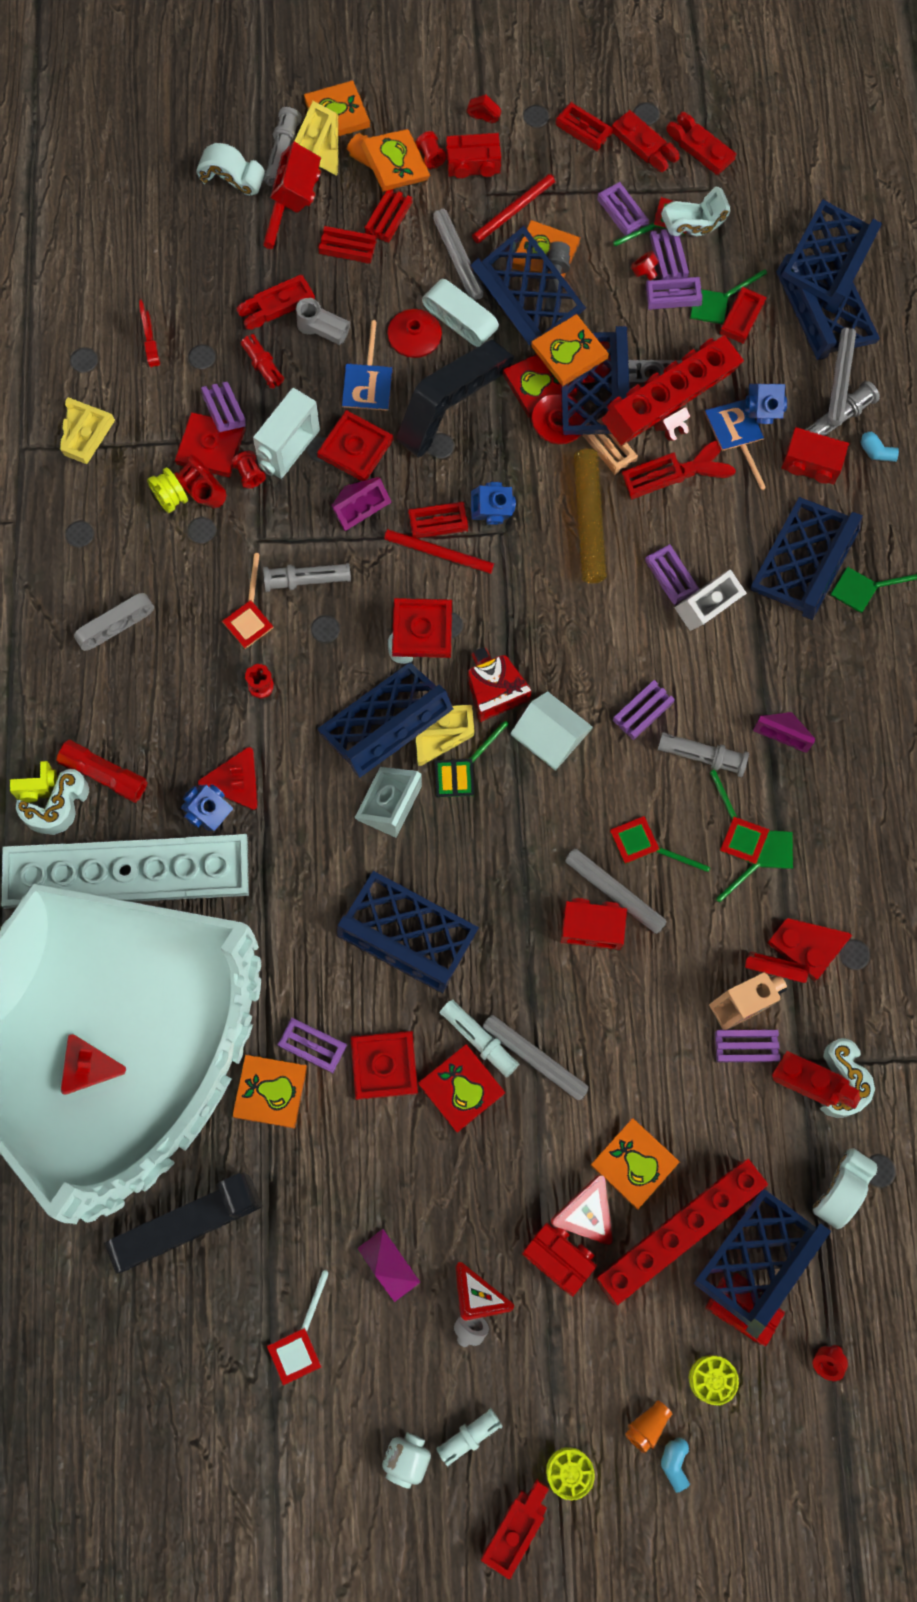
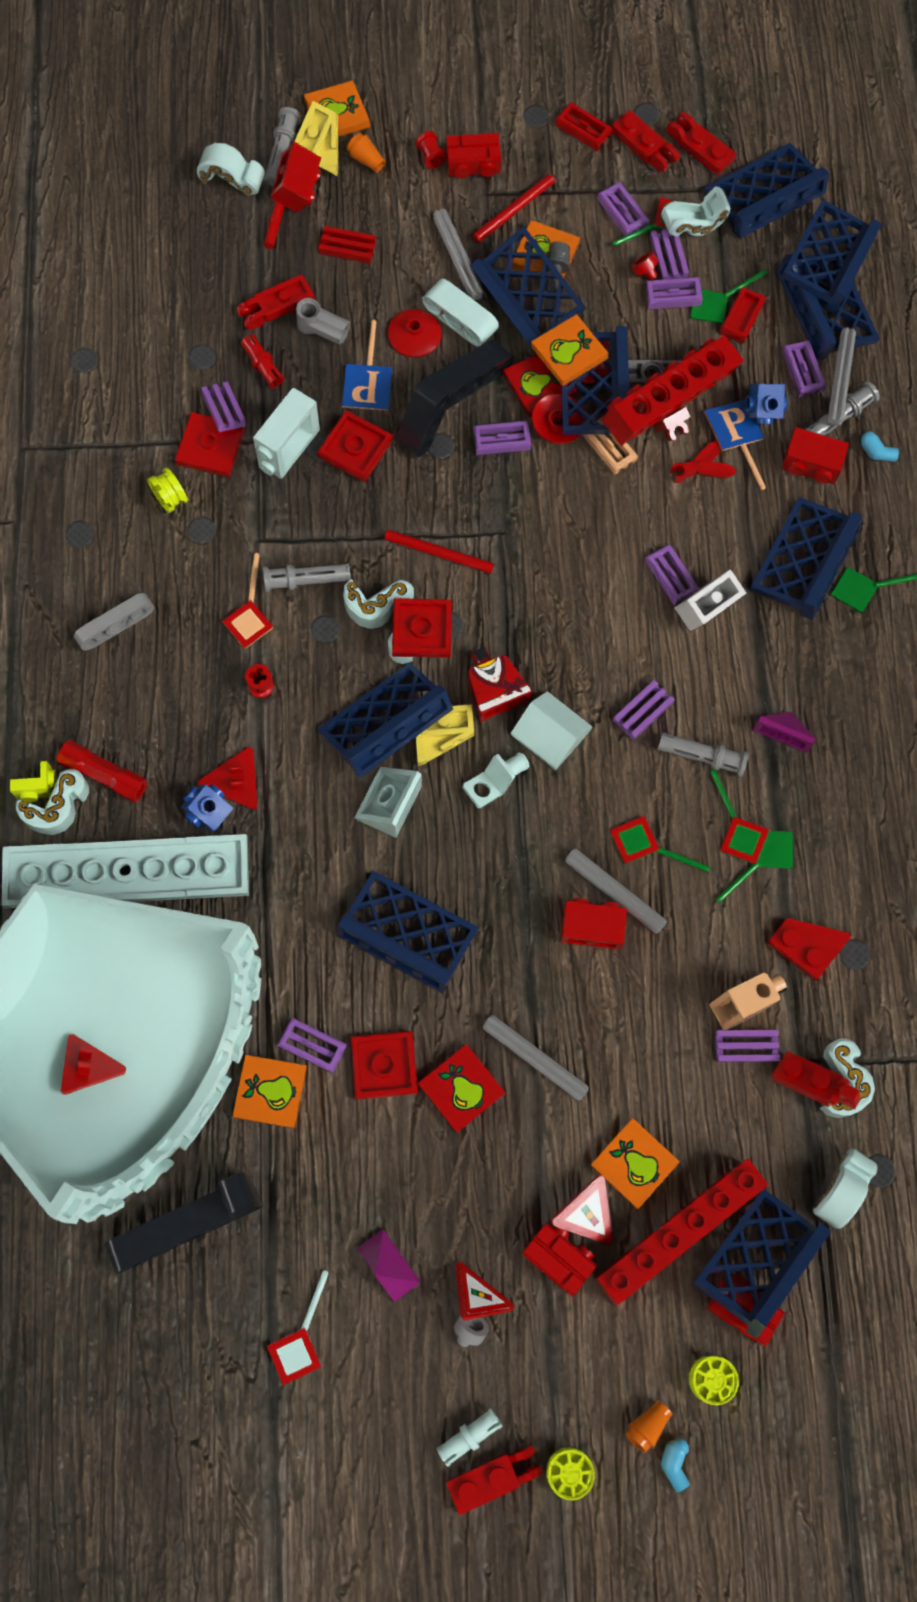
(83, 430): light yellow wing -> none
(150, 345): red piece -> none
(197, 480): red piece -> none
(248, 469): red bush -> none
(360, 501): magenta slope -> none
(378, 608): none -> light aqua animal
(395, 159): orange tile -> none
(396, 199): red tile -> none
(406, 1460): light aqua head -> none
(439, 529): red tile -> none
(455, 777): piece -> none
(476, 1035): light aqua pin -> none
(484, 108): red tile -> none
(490, 1480): none -> red hinge
(492, 503): blue brick -> none
(496, 777): none -> light aqua bracket
(502, 442): none -> medium lavender tile
(516, 1530): red hinge -> none
(590, 516): clear yellow piece -> none
(657, 484): red tile -> none
(777, 967): red tile -> none
(779, 201): none -> dark blue fence
(794, 372): none -> medium lavender tile
(830, 1363): red tile -> none

